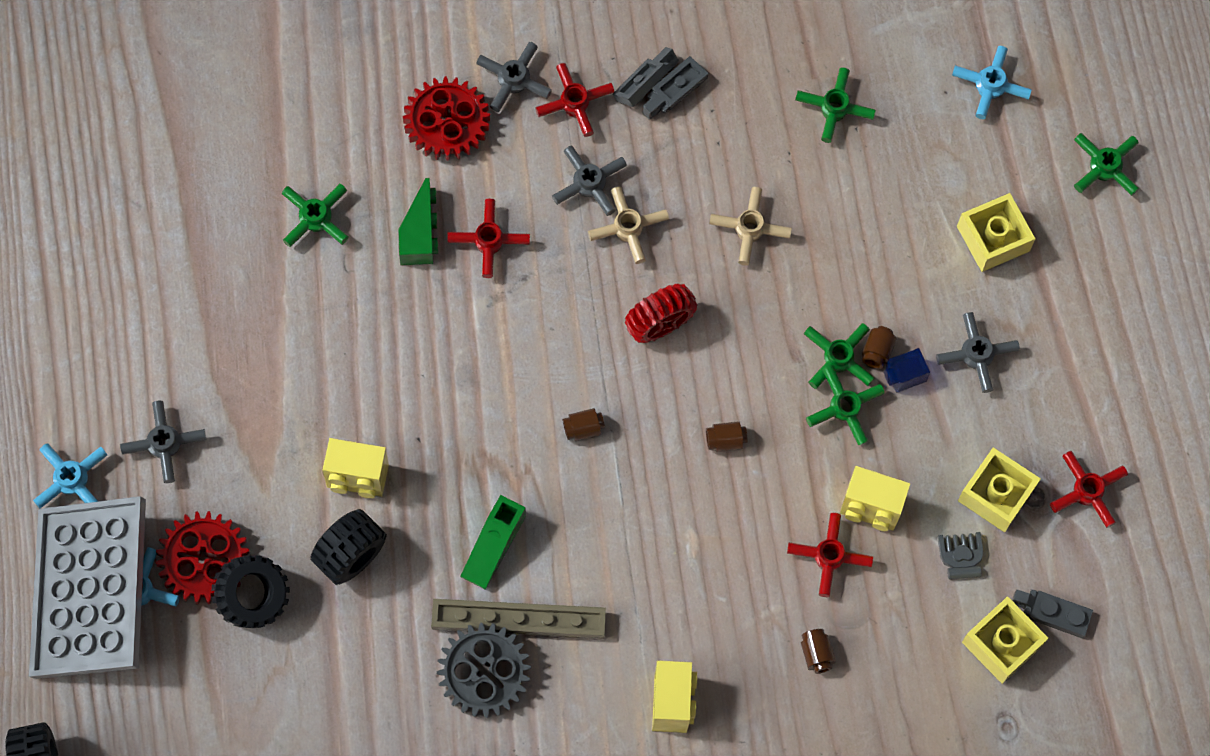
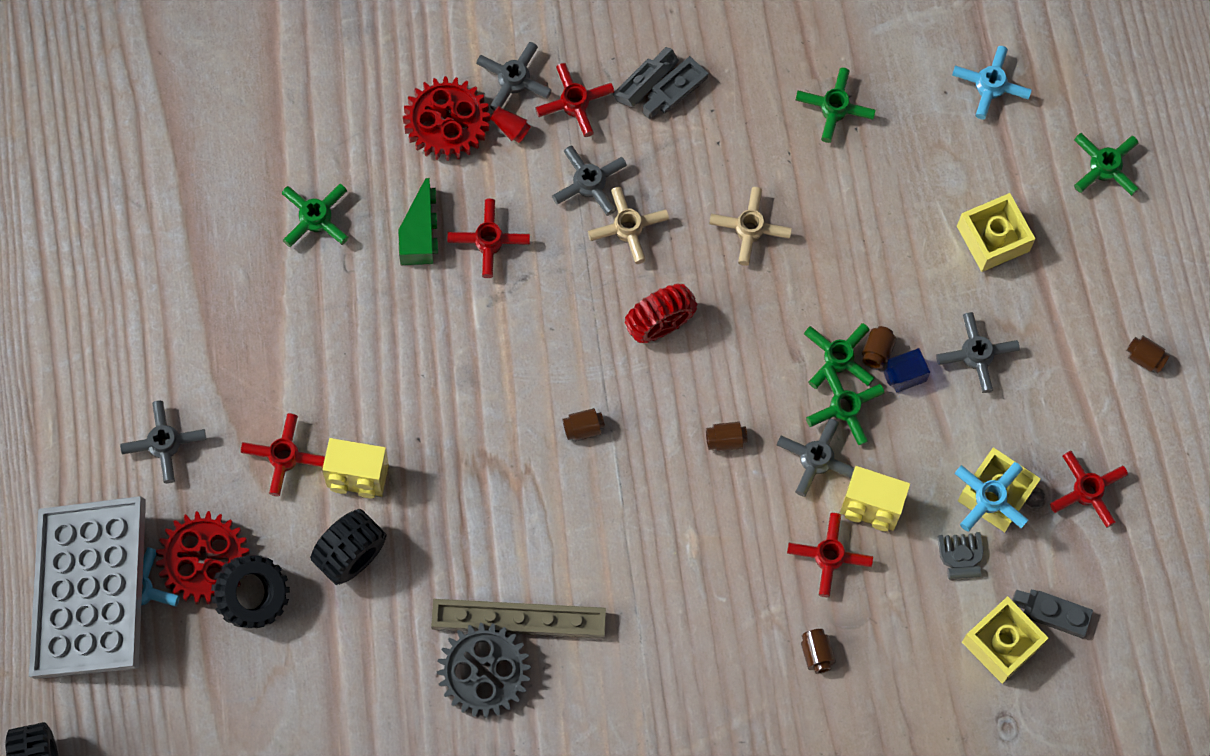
(72, 468): medium azure bar -> none
(278, 445): none -> red bar
(494, 541): green slope -> none
(510, 124): none -> red cone
(672, 696): light yellow brick -> none
(808, 452): none -> dark grey bar
(986, 506): none -> medium azure bar
(1147, 354): none -> reddish brown brick

